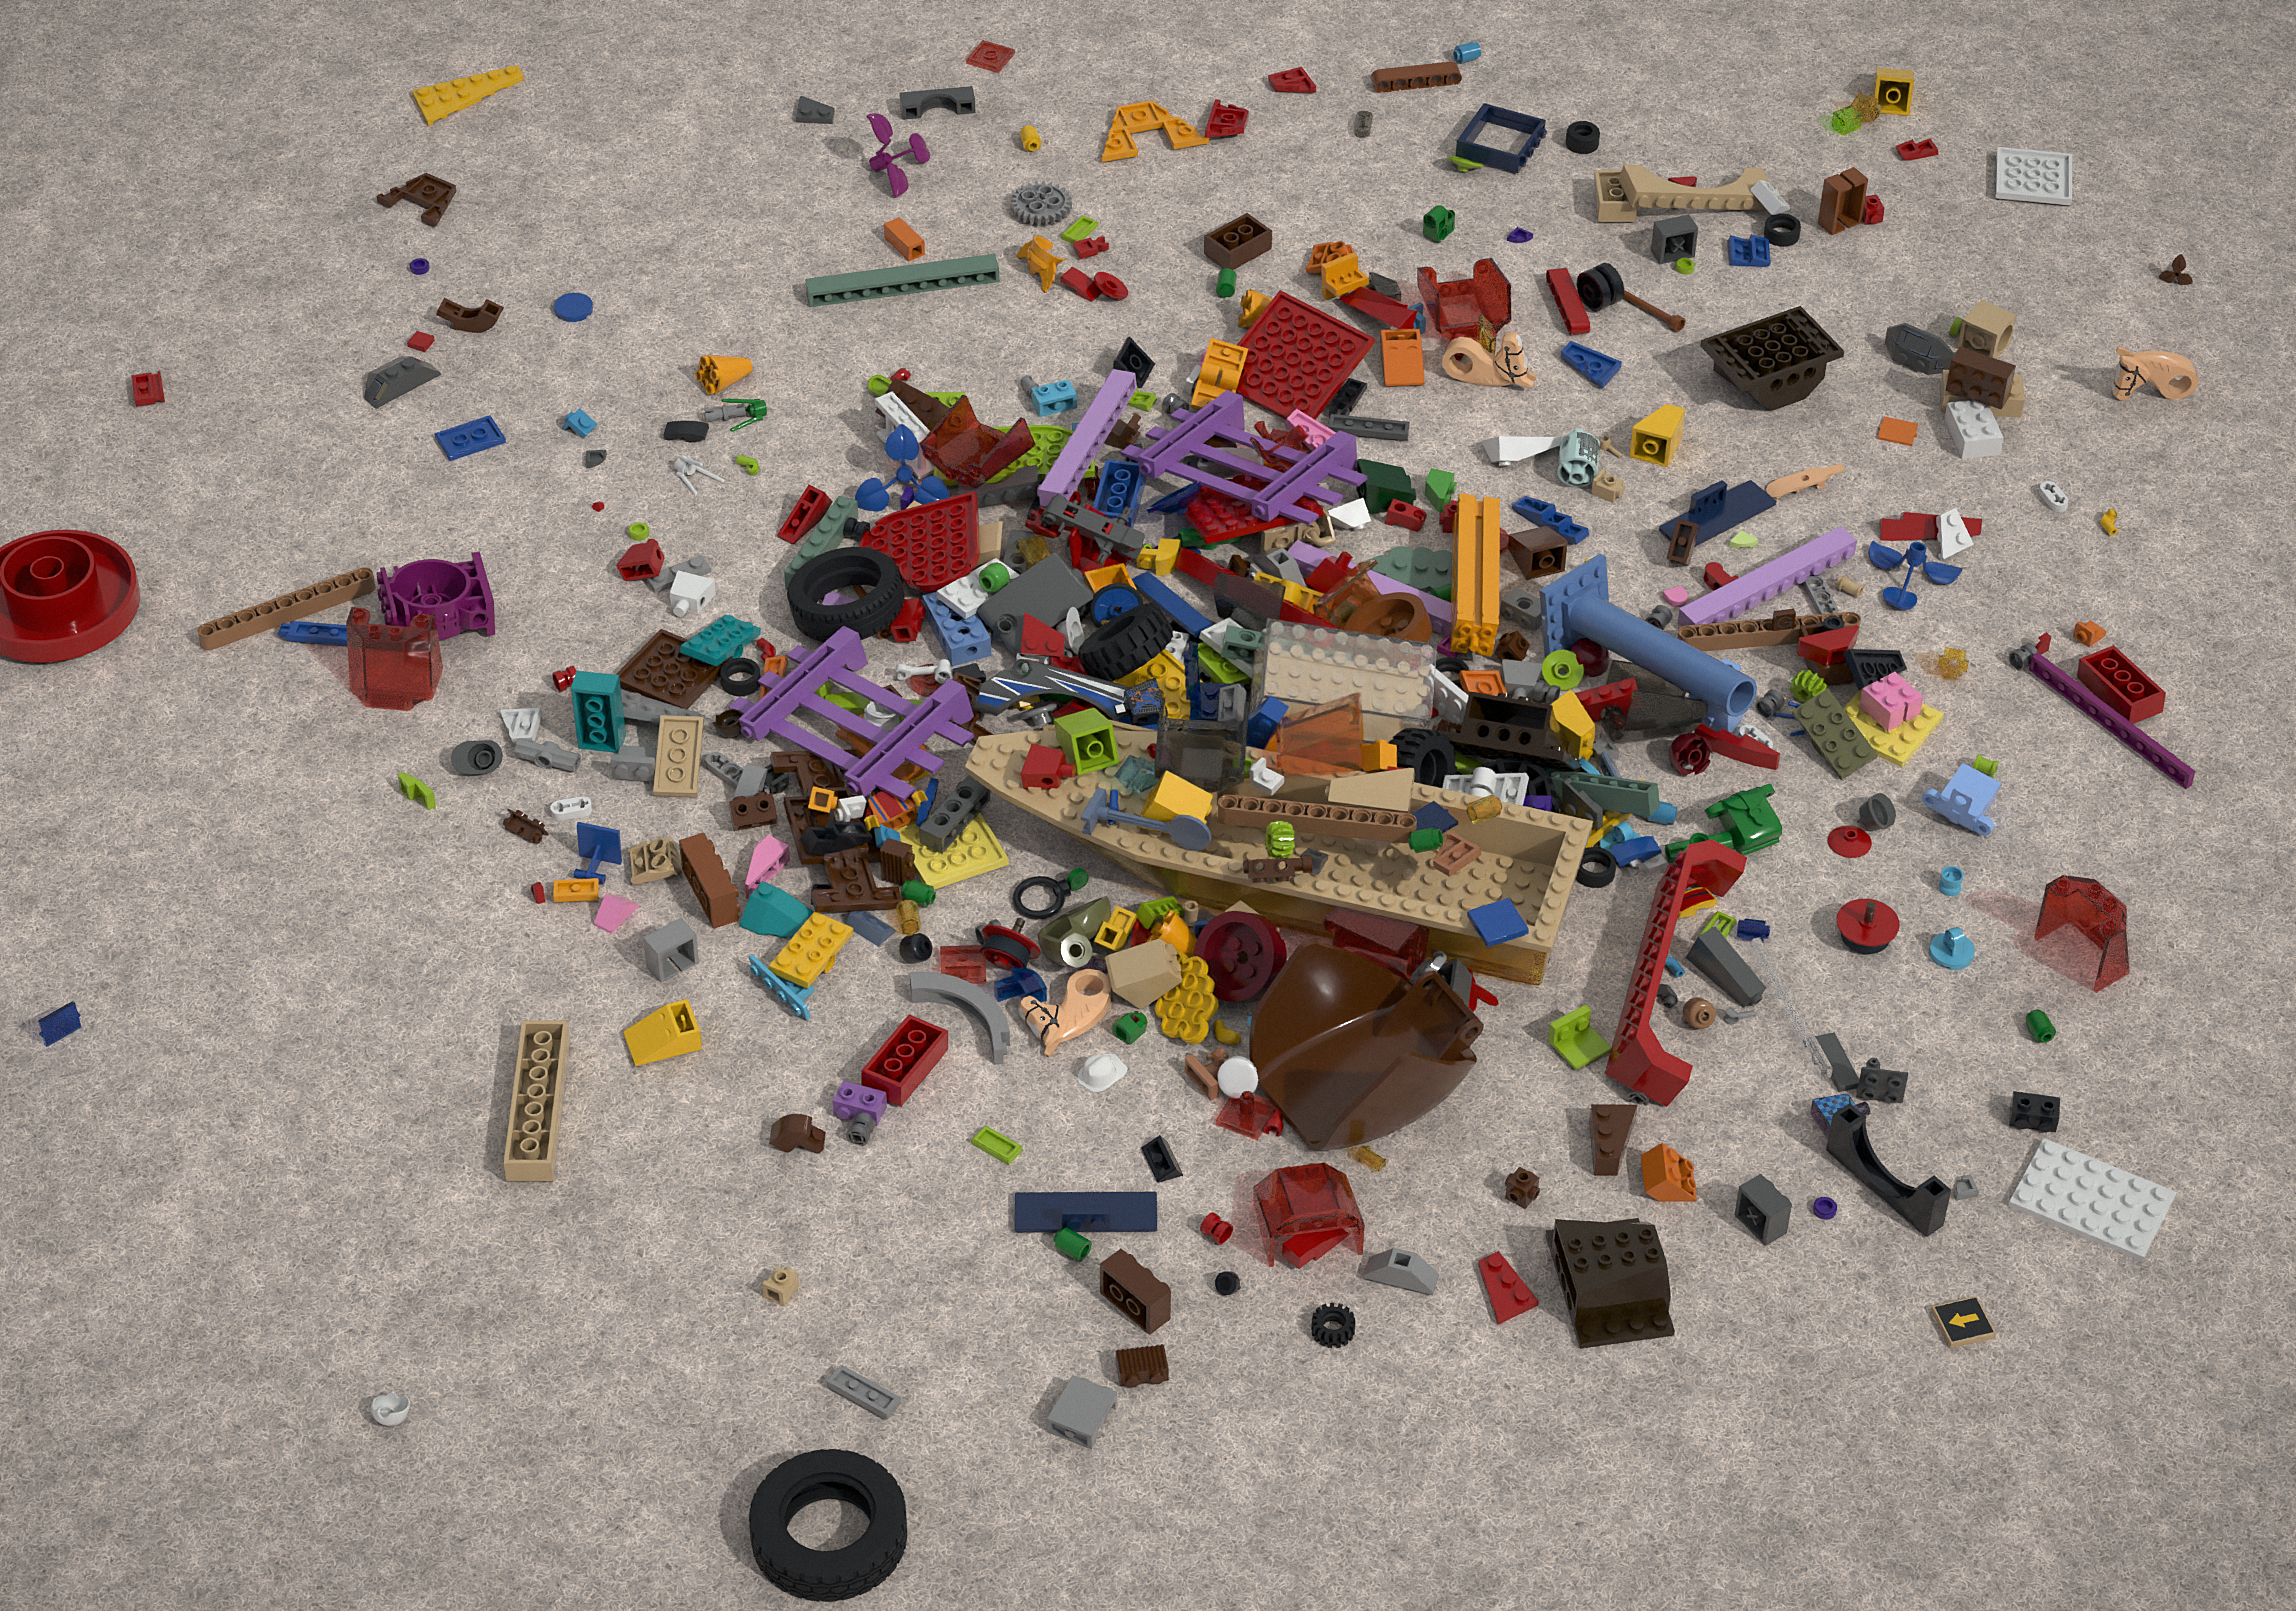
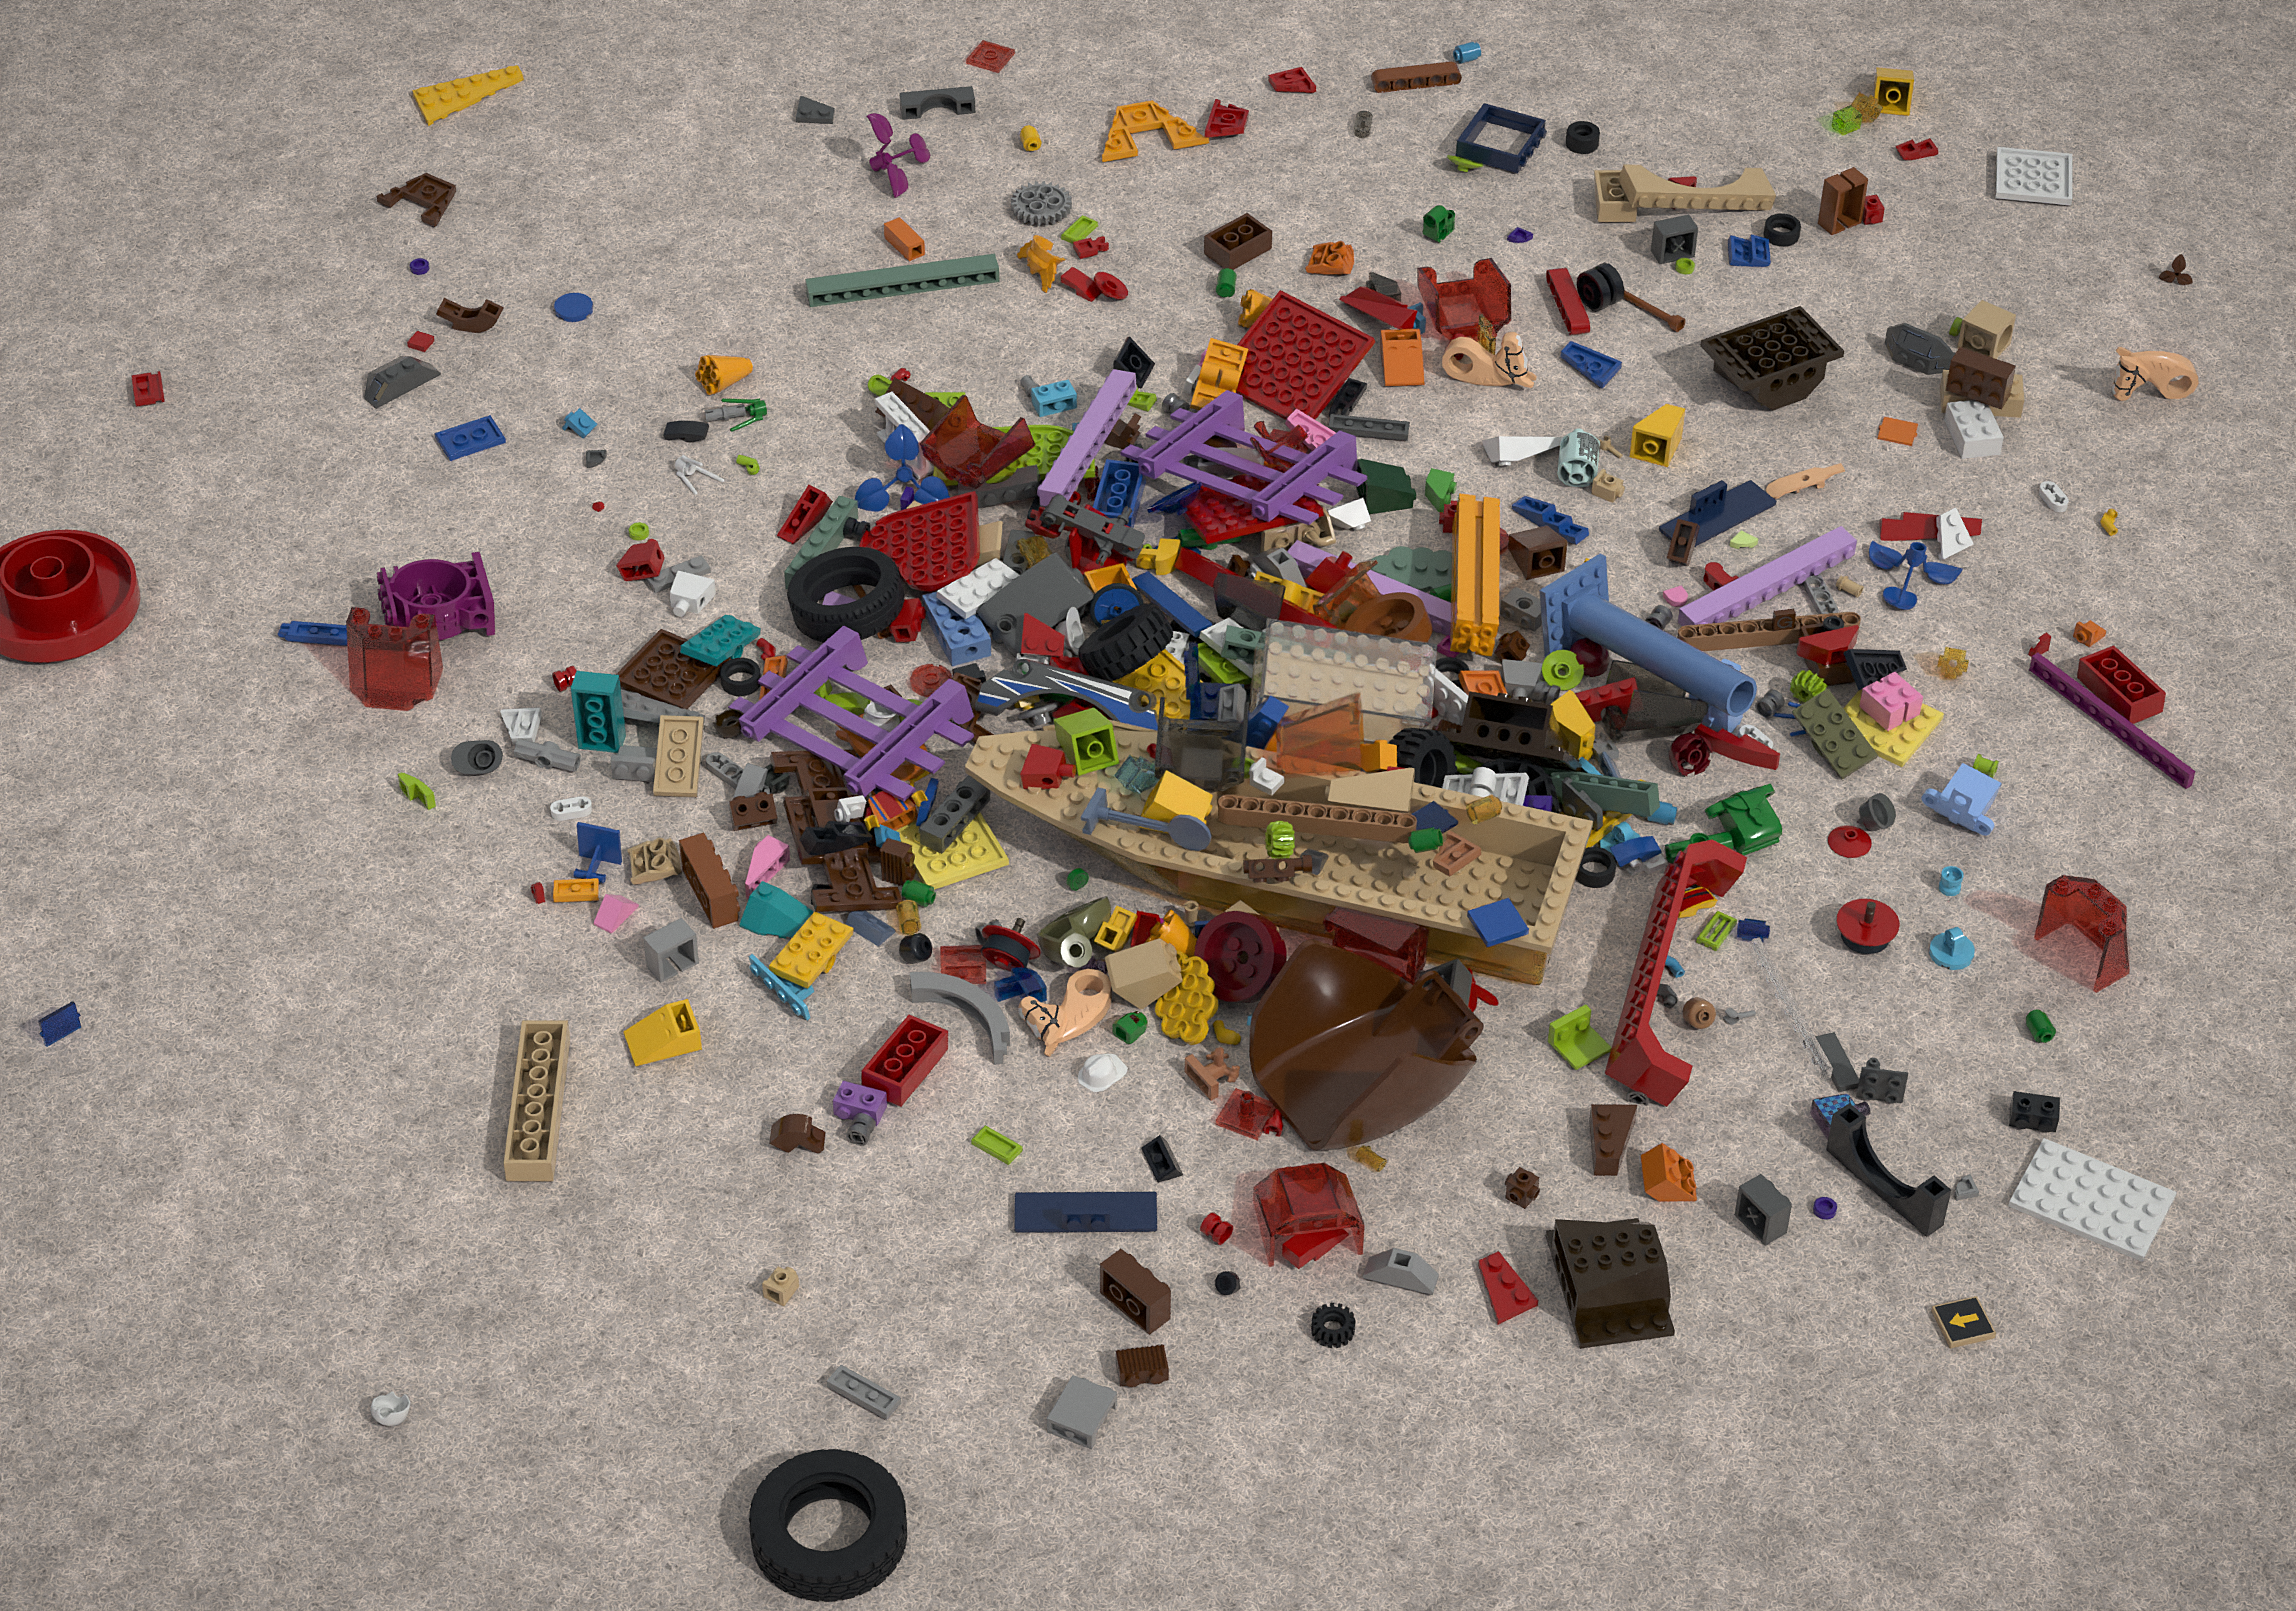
(286, 608): medium nougat beam -> none
(532, 829): reddish brown hinge -> none
(822, 800): light orange brick -> none
(942, 671): white brick -> none
(994, 577): bright green head -> none
(1060, 889): black piece -> none
(1072, 1244): green brick -> none
(1113, 804): blue piece -> none
(1141, 703): black torso -> none
(1153, 911): lime slope -> none
(1237, 1076): white piece -> none
(1342, 276): light orange bracket -> none
(1405, 515): red leg -> none
(1428, 965): light grey tile -> none
(1726, 968): dark grey slope -> none
(1769, 197): white slope -> none
(2022, 657): flat silver wheel -> none

